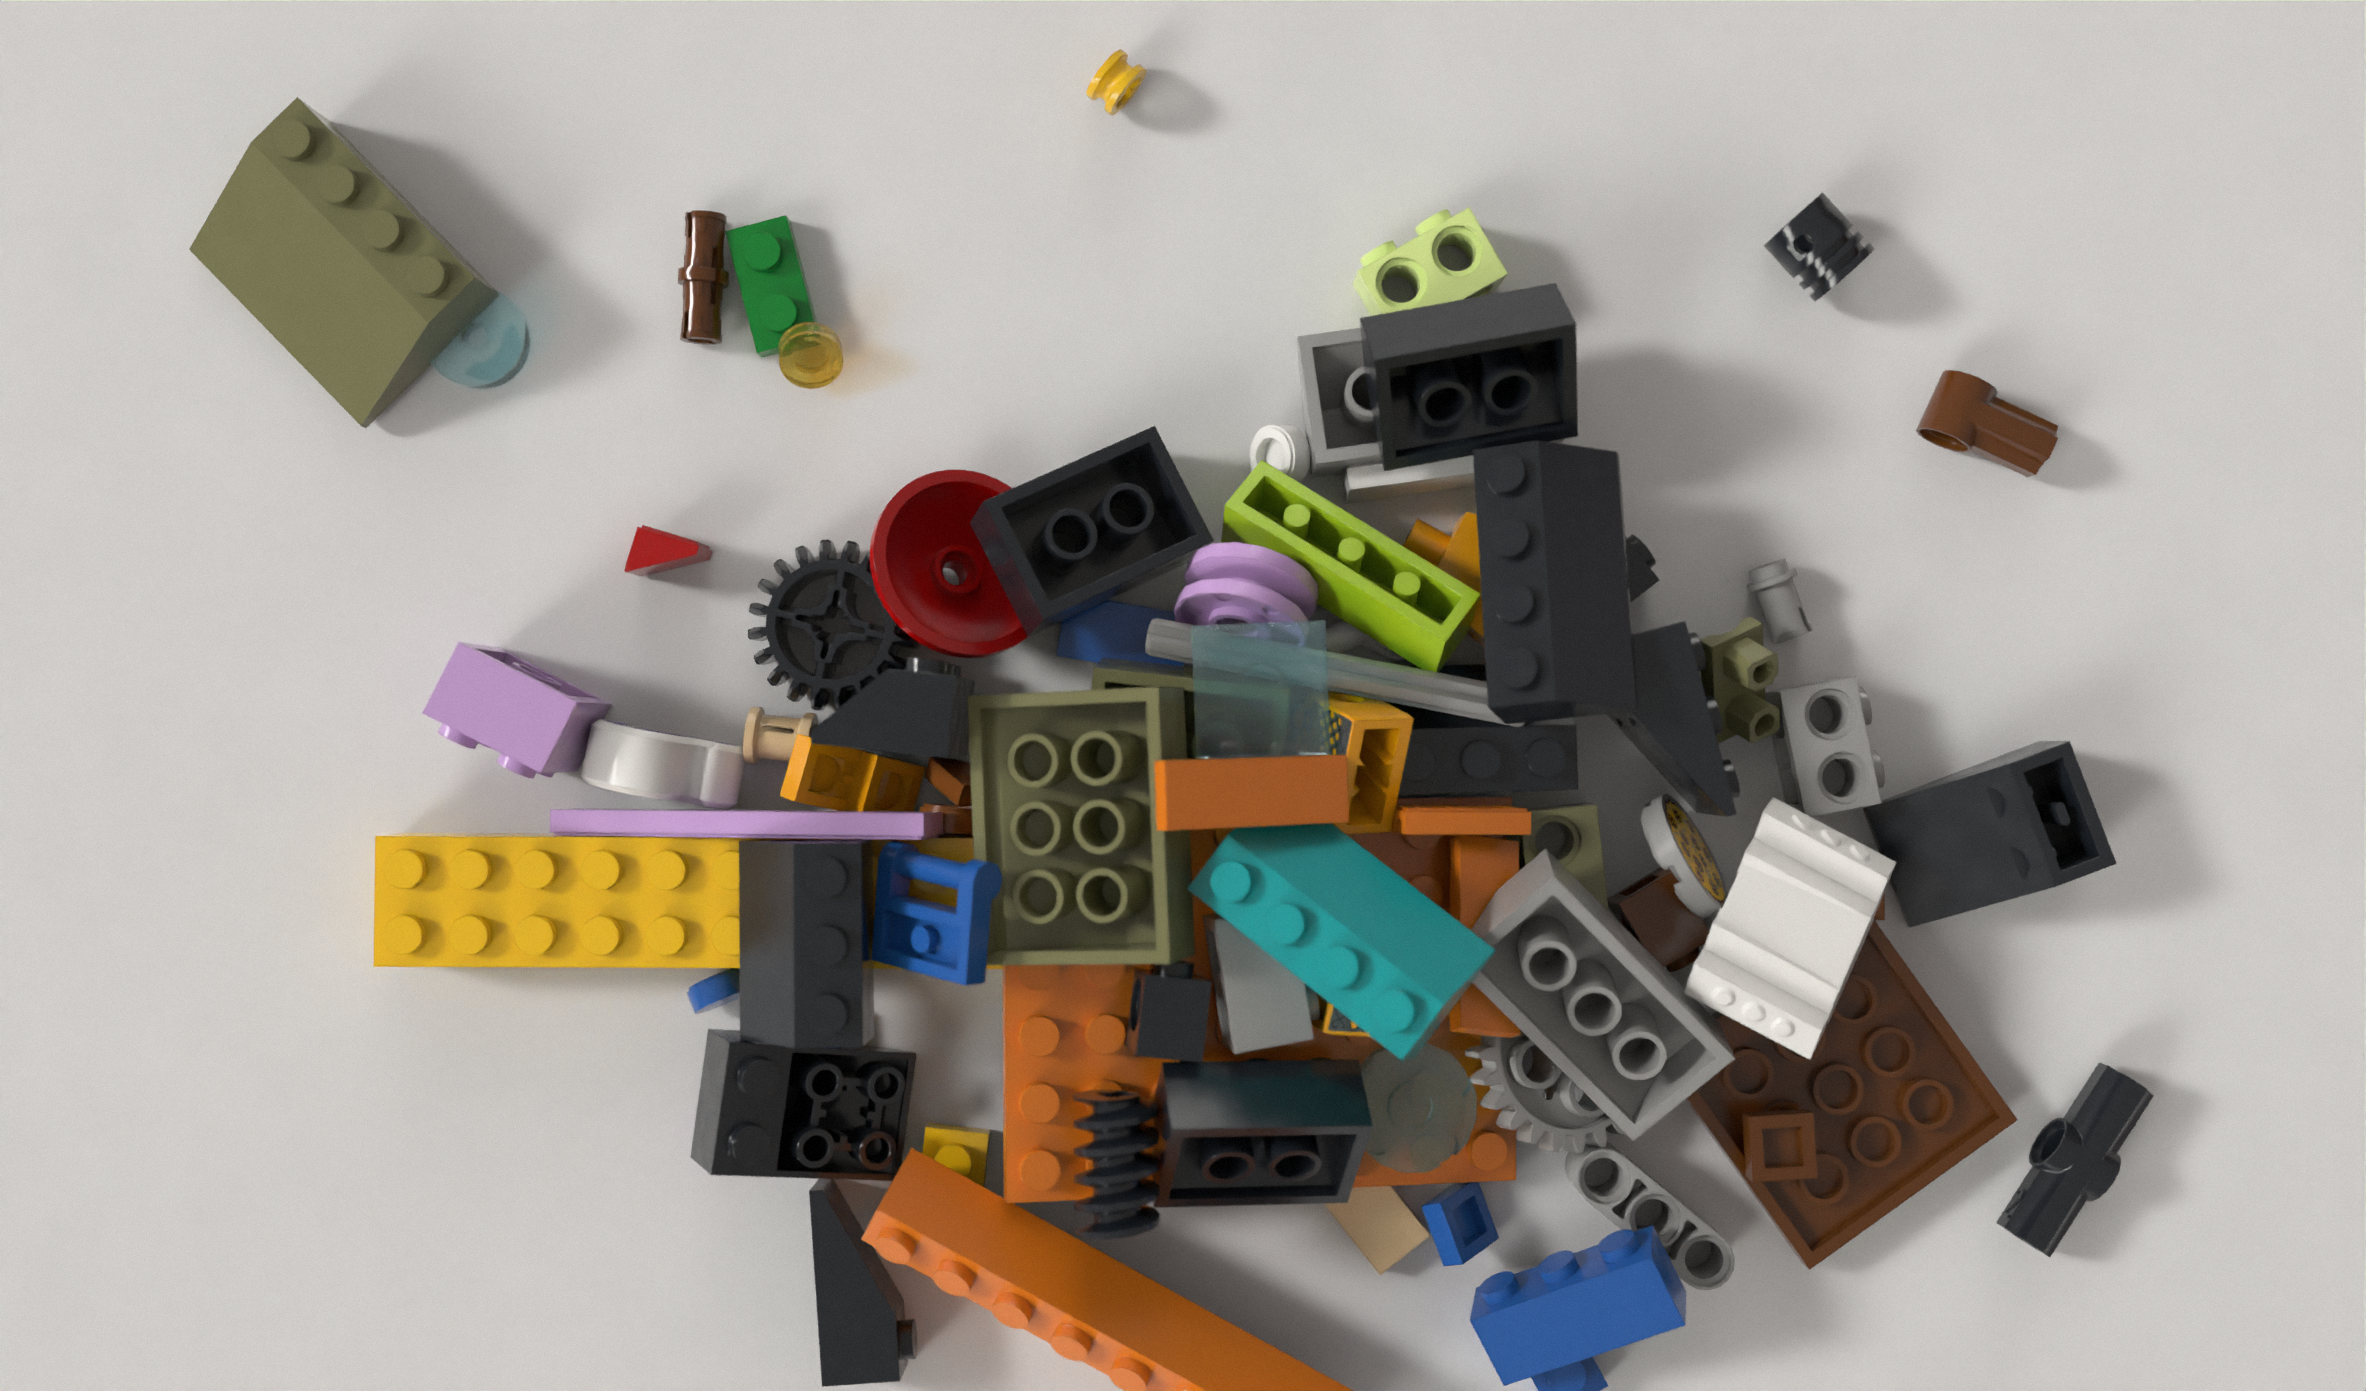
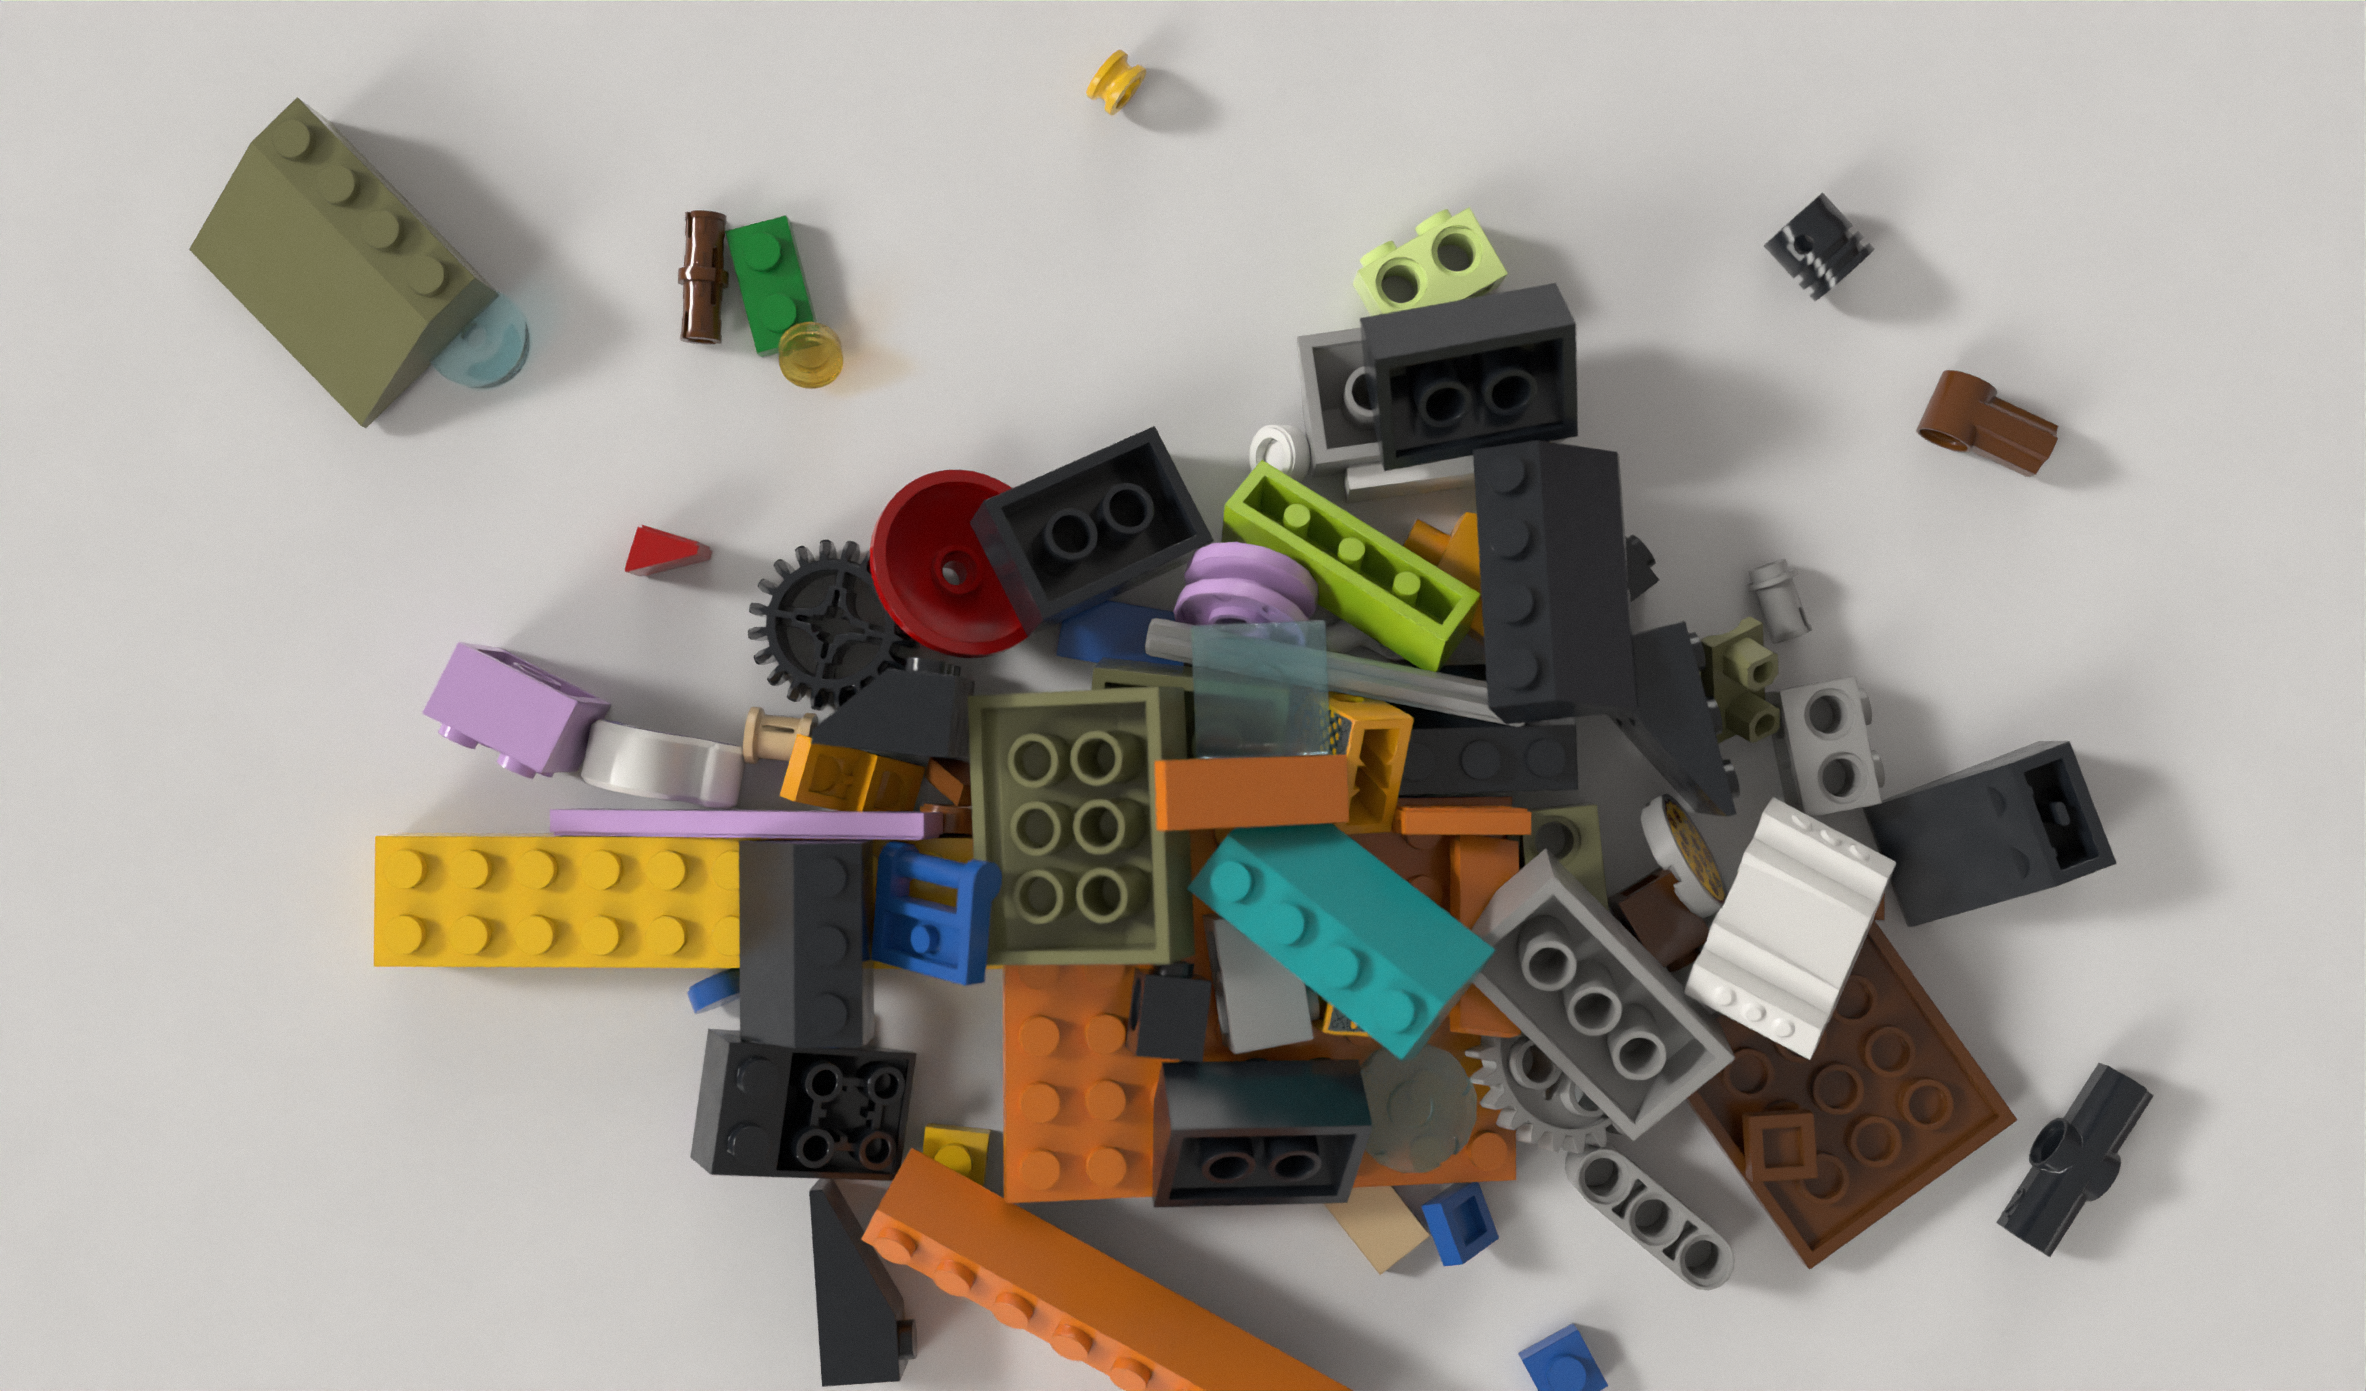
(1118, 1164): black piece -> none
(1578, 1305): blue brick -> none

